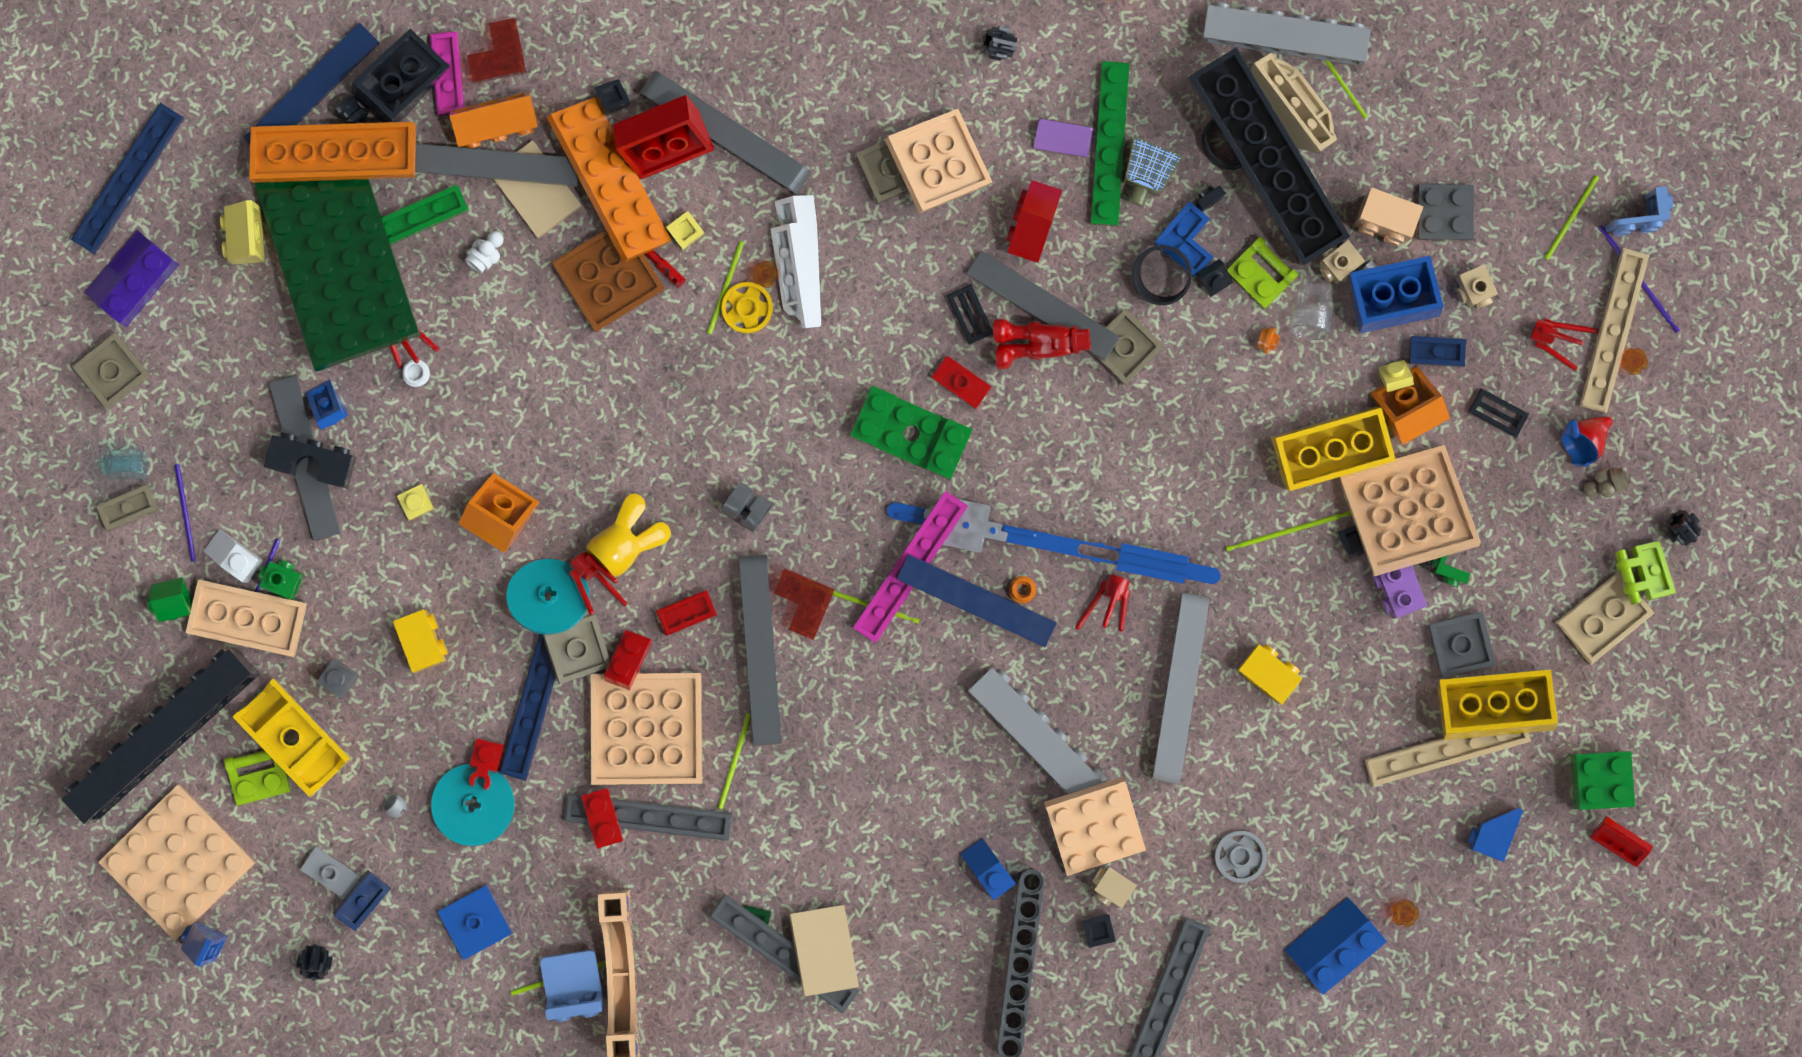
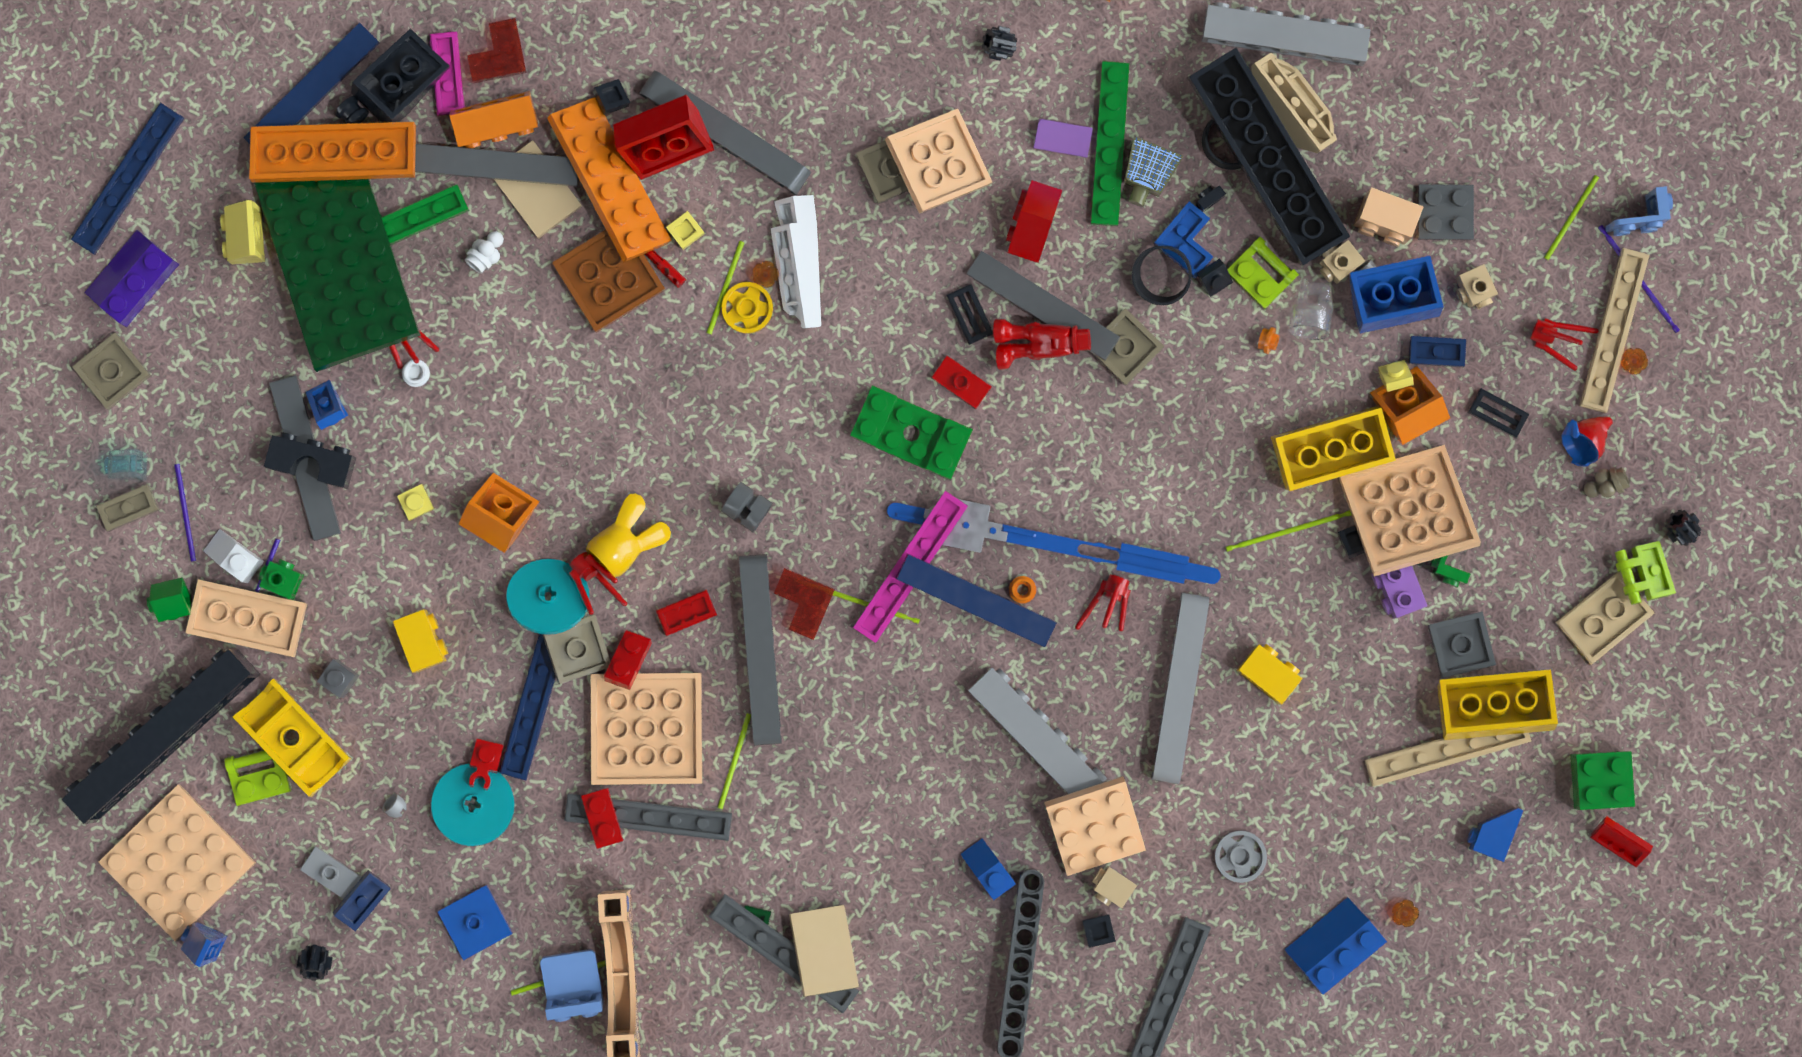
(1348, 92): lime axle -> none

